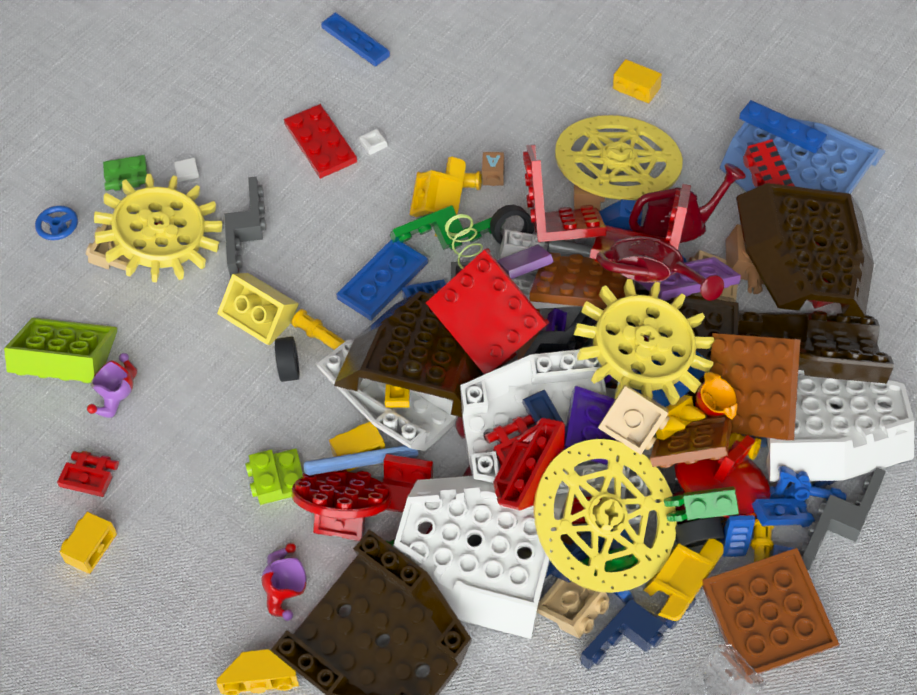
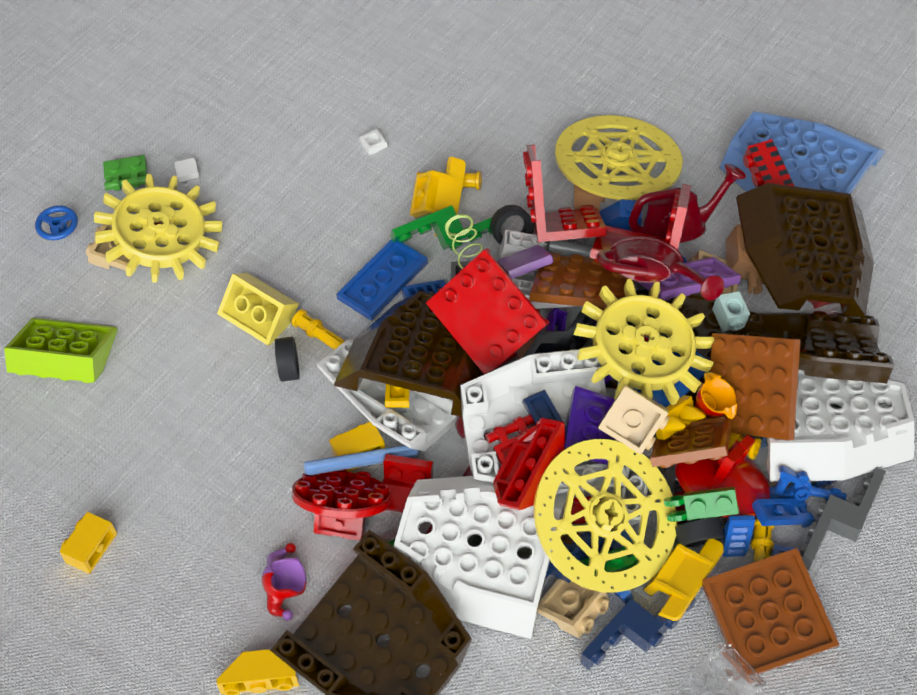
(87, 479): red plate -> none
(113, 384): medium lavender piece -> none
(244, 226): dark grey bracket -> none
(273, 474): lime plate -> none
(320, 141): red plate -> none
(355, 39): blue plate -> none
(493, 168): medium nougat brick -> none
(637, 81): yellow brick -> none
(731, 311): none -> light aqua brick
(783, 126): blue plate -> none

